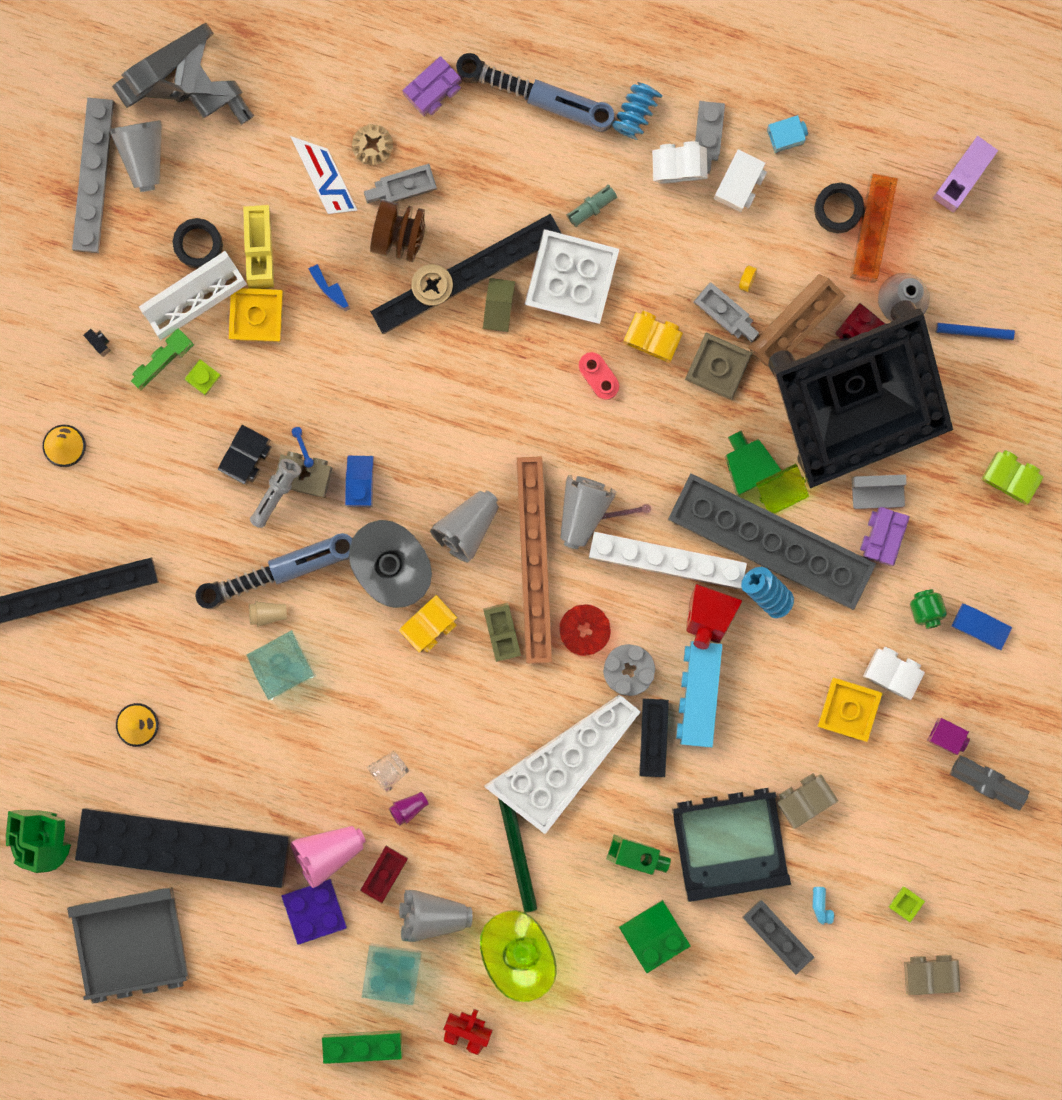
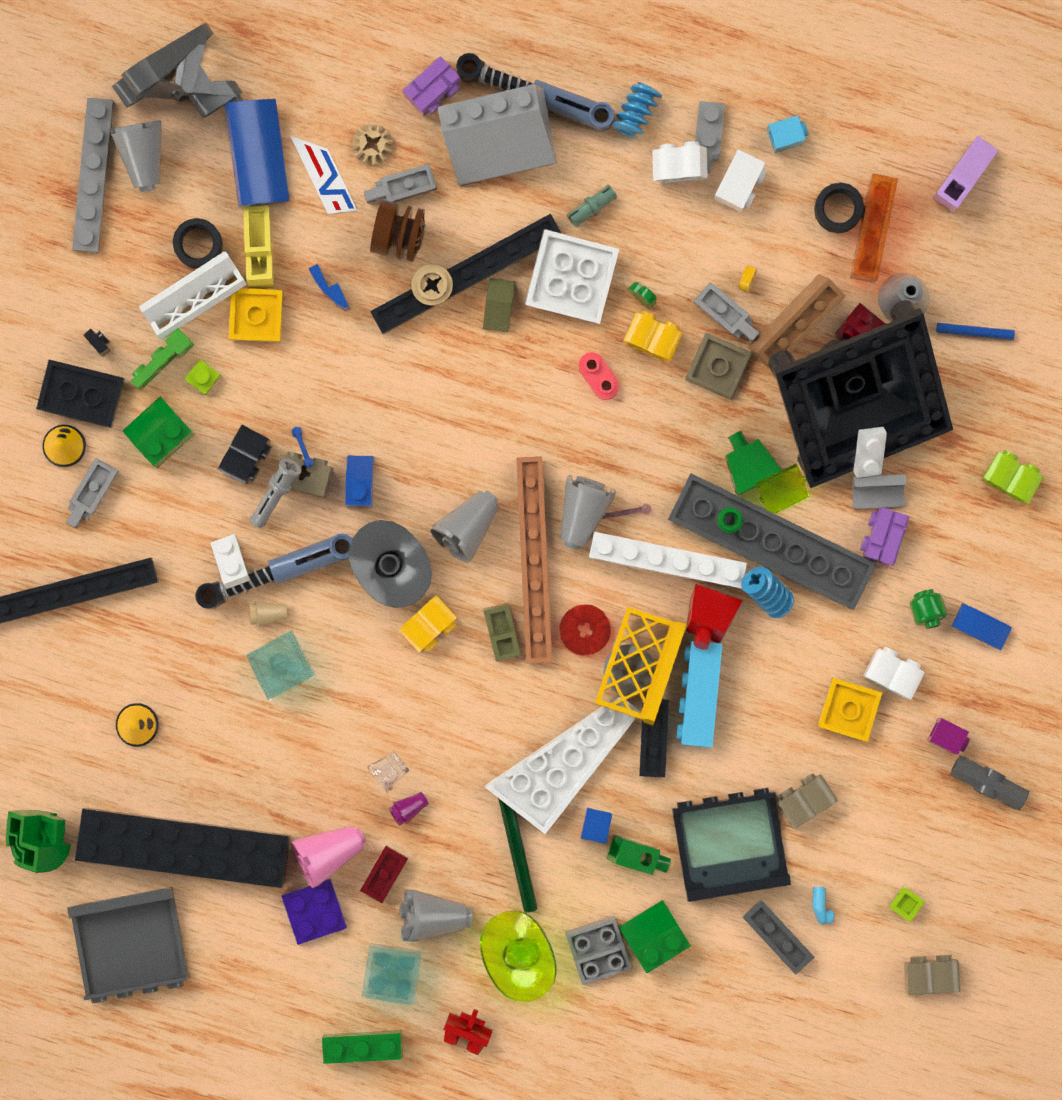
(80, 393): none -> black plate
(91, 492): none -> light grey hinge
(158, 432): none -> green slope
(230, 561): none -> white plate
(256, 152): none -> blue slope
(498, 134): none -> light grey slope
(596, 825): none -> blue panel
(598, 950): none -> light grey slope
(643, 294): none -> green tile
(662, 671): none -> yellow fence
(730, 512): none -> green plate
(870, 452): none -> white plate

